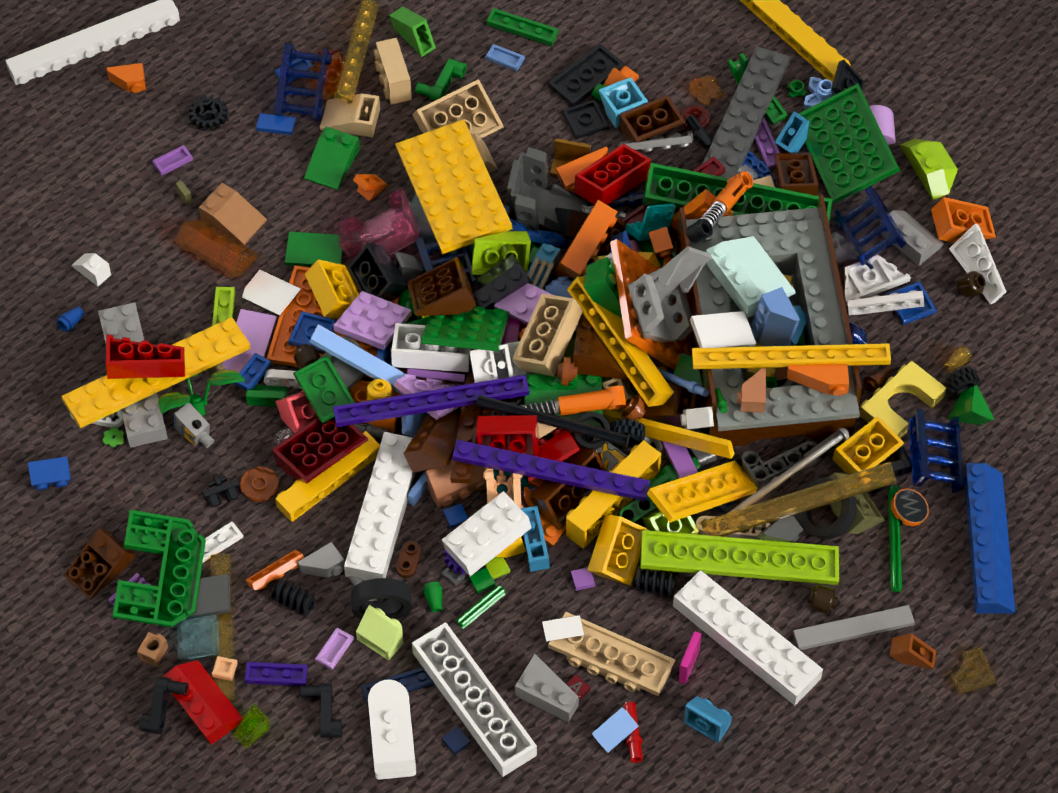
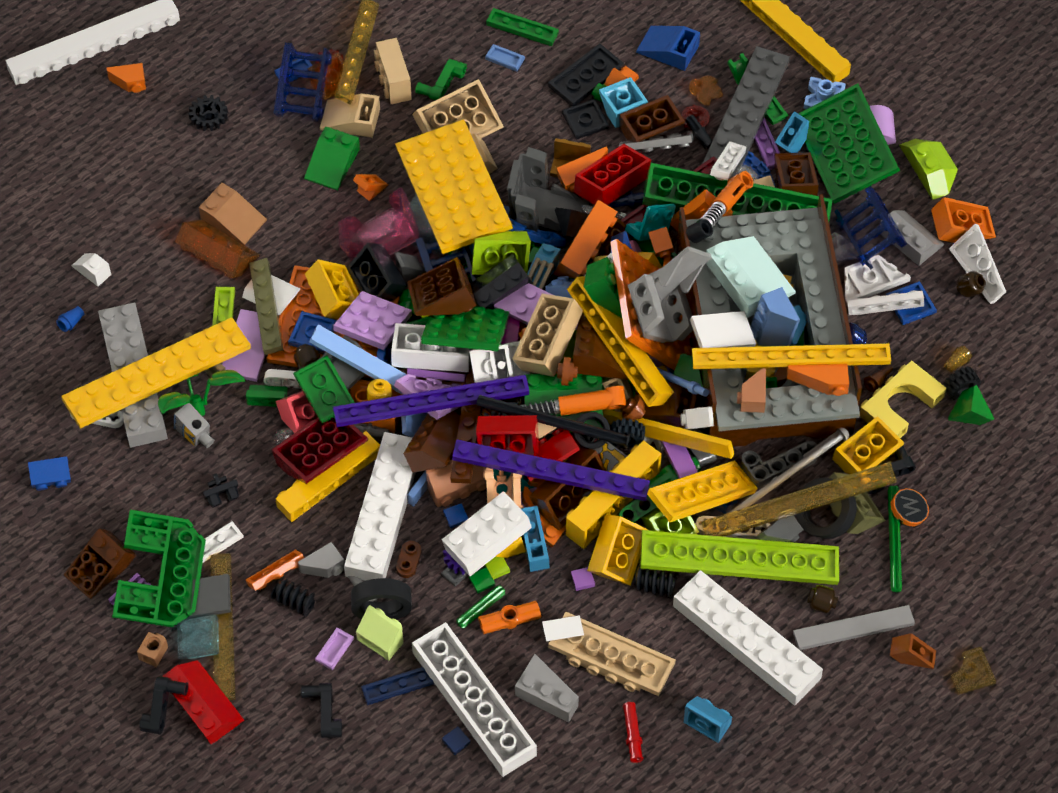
(113, 432): bright green plant -> none
(143, 359): red wedge -> none
(172, 160): medium lavender tile -> none
(184, 193): olive tile -> none
(224, 668): light nougat tile -> none
(252, 726): clear neon green slope -> none
(253, 371): blue plate -> none
(256, 489): dark orange tile -> none
(266, 306): none -> olive plate
(276, 124): blue tile -> none
(276, 674): dark purple plate -> none
(307, 248): green tile -> none
(391, 730): white piece -> none
(413, 30): bright green slope -> none
(433, 595): green cone -> none
(521, 614): none -> orange piece
(578, 686): dark red tile -> none
(615, 729): light blue slope -> none
(670, 45): none -> blue slope
(689, 657): dark pink tile -> none
(721, 401): green piece -> none
(728, 161): none -> white plate
(796, 84): green plate -> none
(845, 78): black tile -> none
(921, 457): clear blue fence -> none
(988, 539): blue slope -> none

